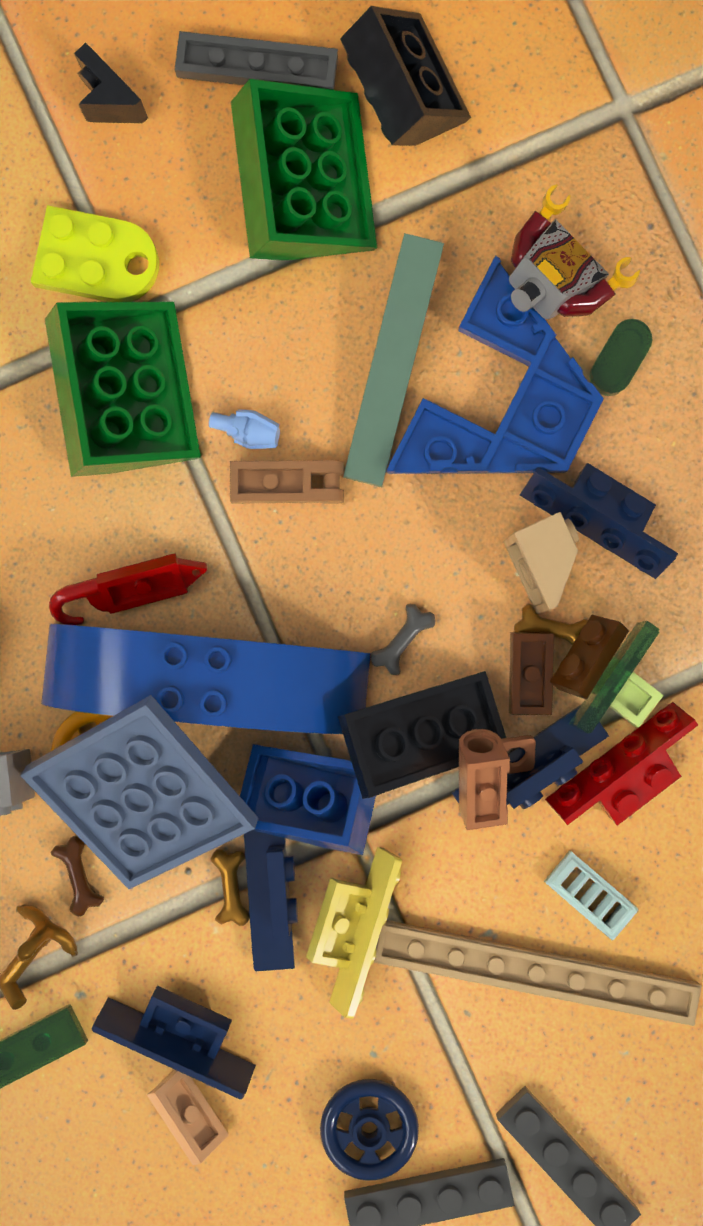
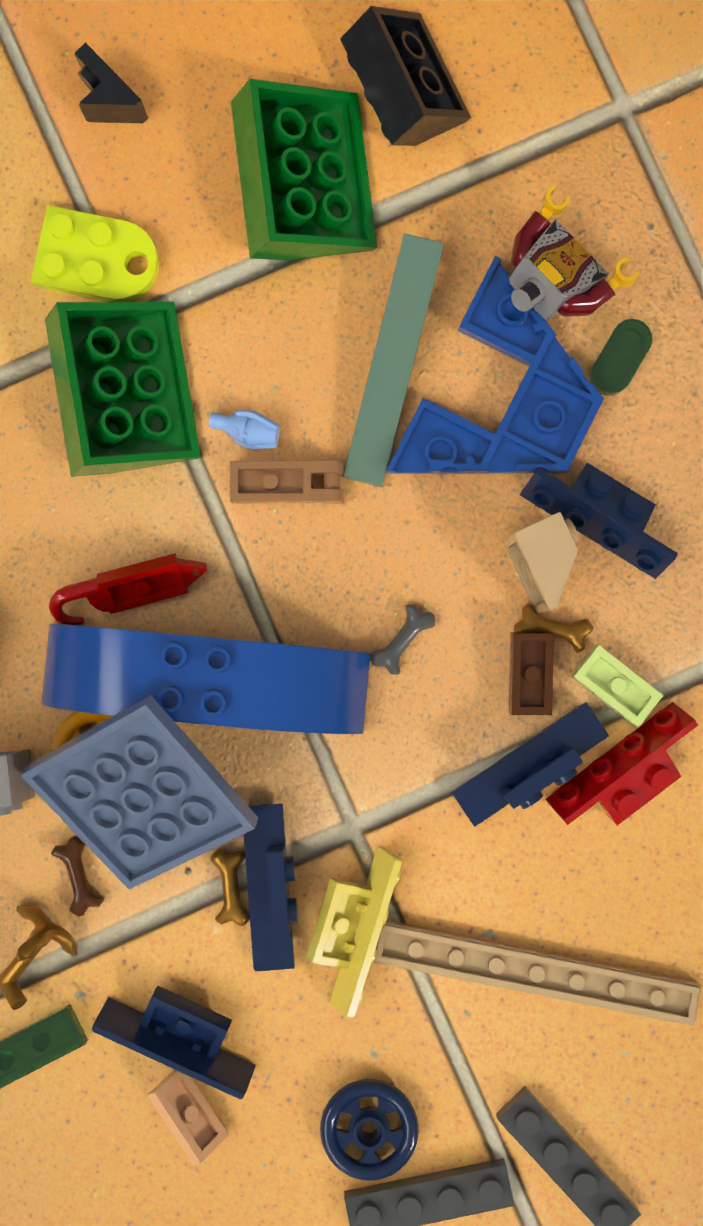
(241, 59): dark grey plate -> none
(307, 799): blue slope -> none
(417, 733): black plate -> none
(484, 775): nougat piece -> none
(589, 656): reddish brown plate -> none
(615, 676): clear green tile -> none
(616, 920): light aqua slope -> none

